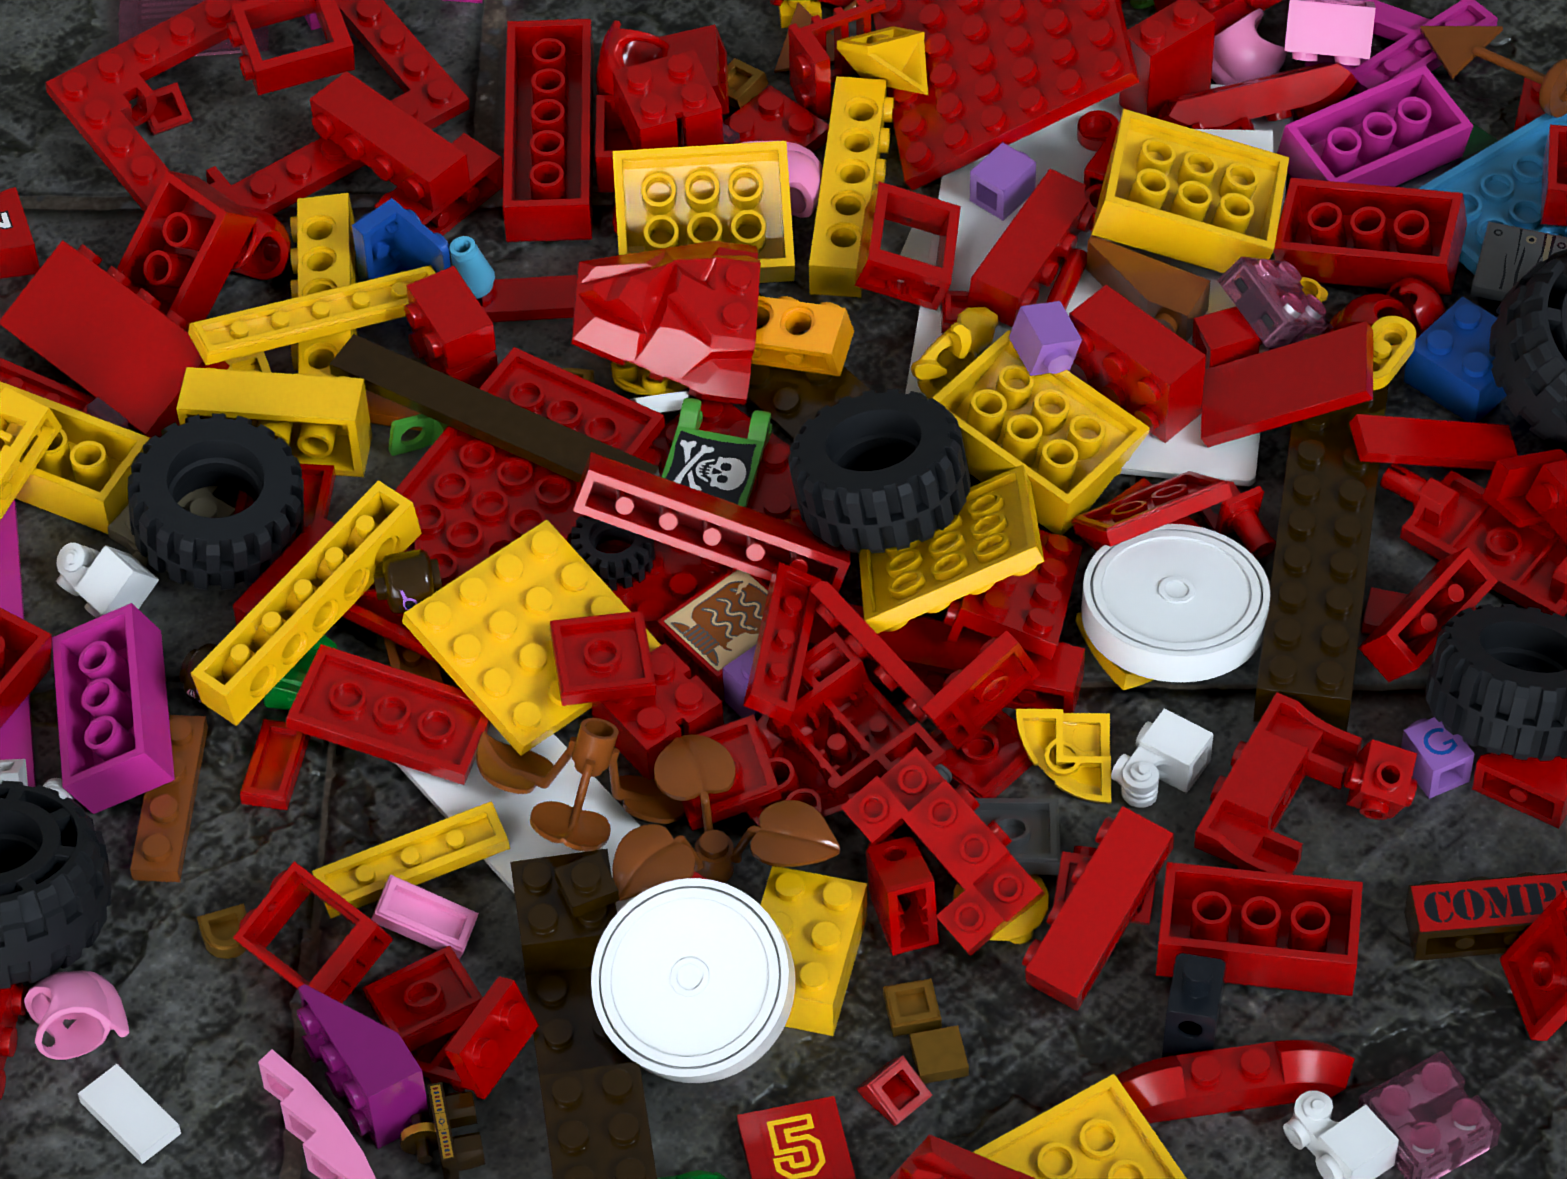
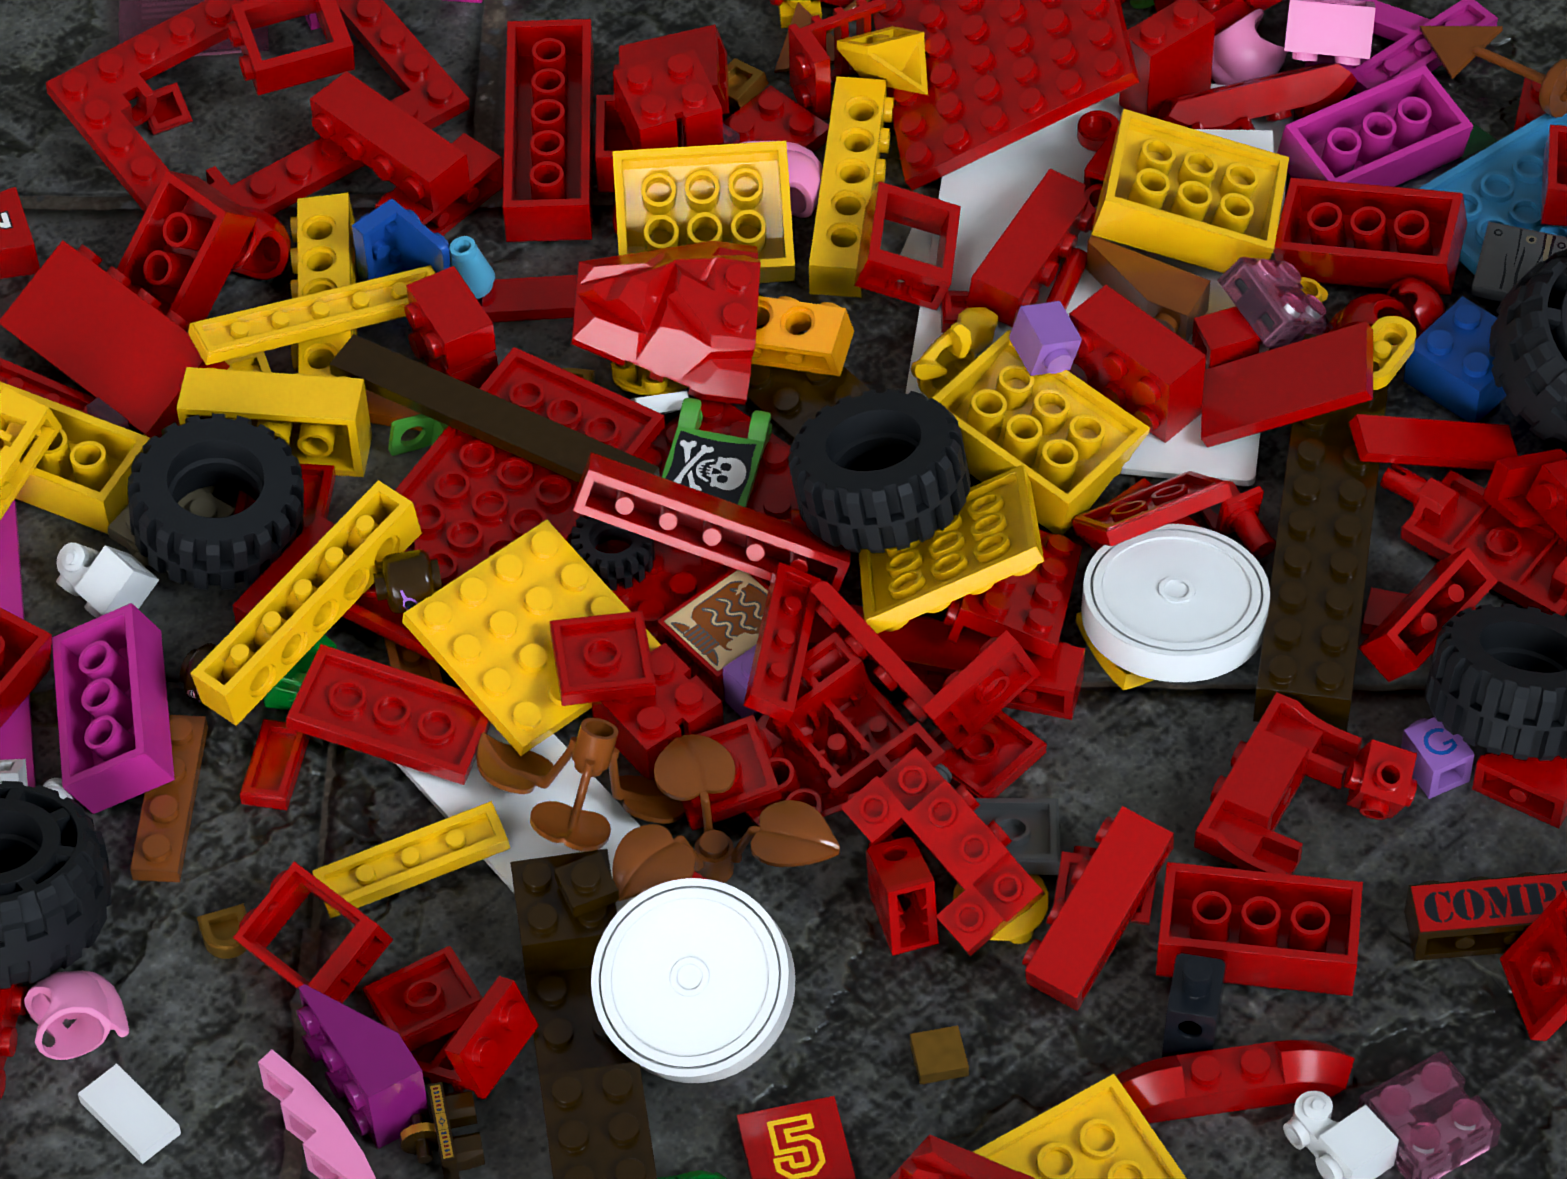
(424, 916): bright pink tile -> none
(622, 50): red piece -> none
(823, 930): yellow brick -> none
(895, 1090): red slope -> none
(912, 1007): pearl gold tile -> none
(1002, 181): medium lavender brick -> none
(1070, 750): yellow brick -> none
(1166, 751): white brick -> none

